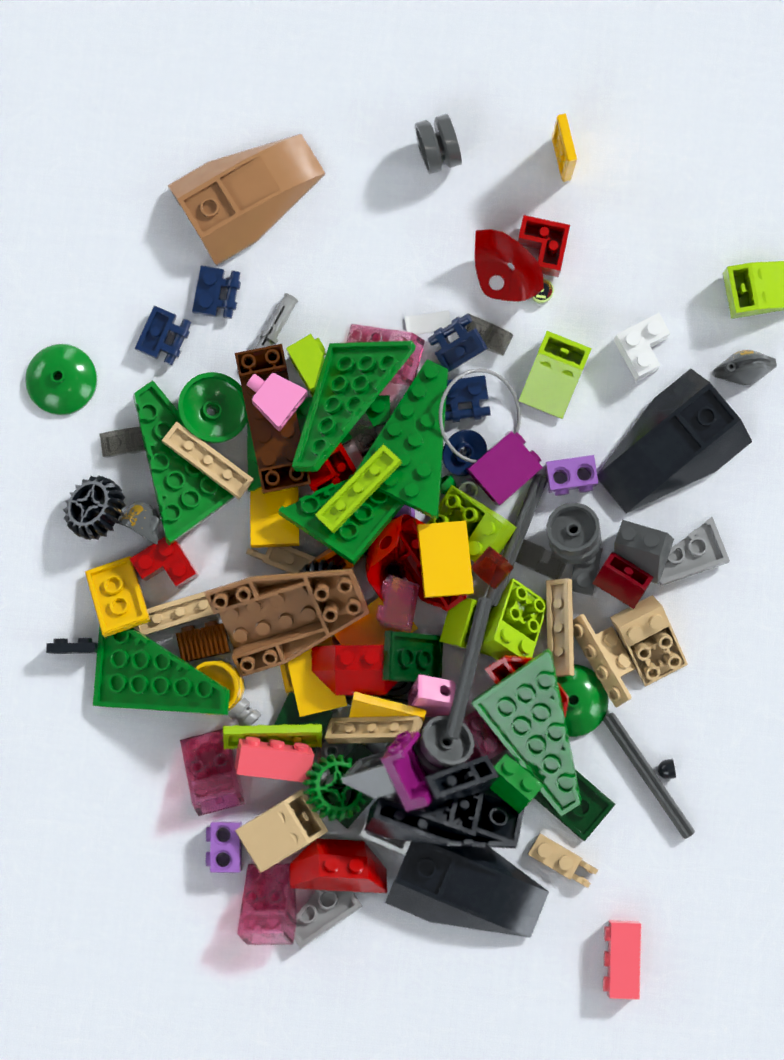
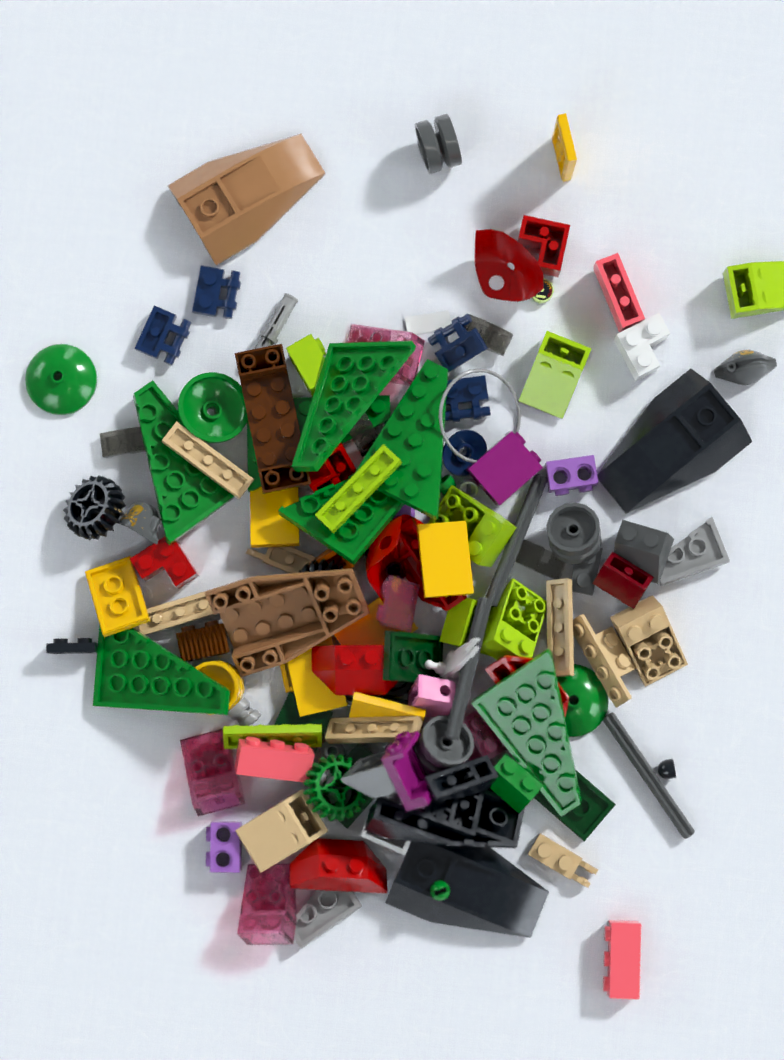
(276, 398): bright pink torso -> none
(437, 885): none -> green hinge
(454, 660): none -> white piece
(492, 567): clear red panel -> none
(618, 292): none -> coral brick

